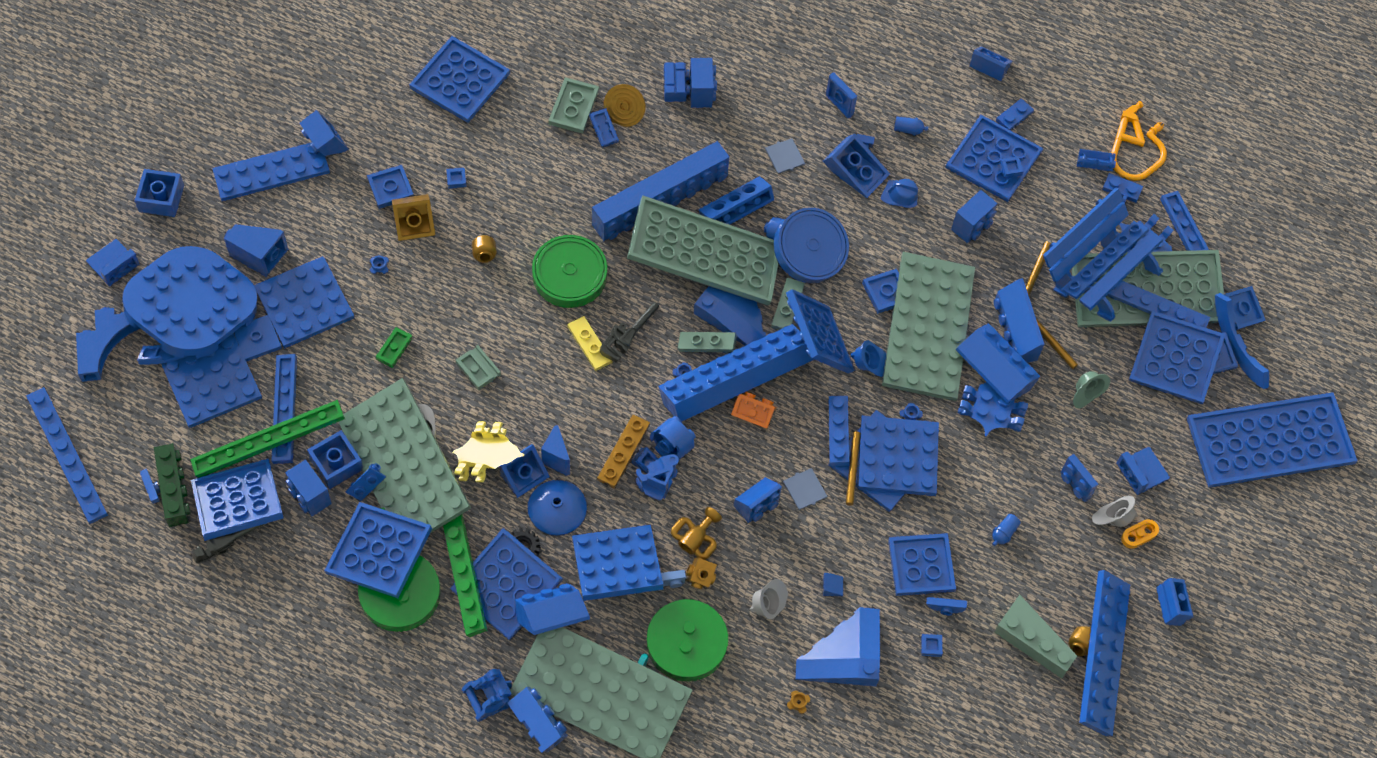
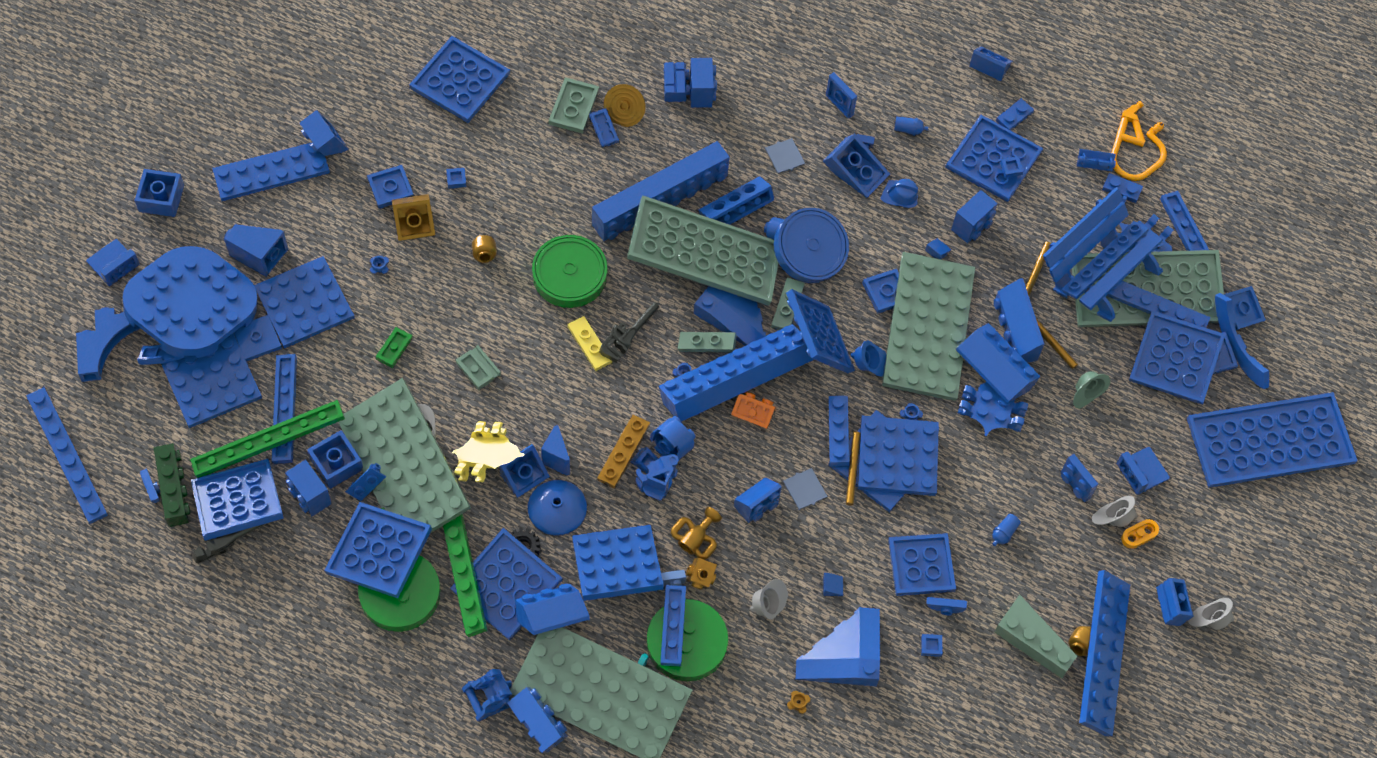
(673, 625): none -> blue plate
(937, 249): none -> blue slope
(1213, 615): none -> light grey piece

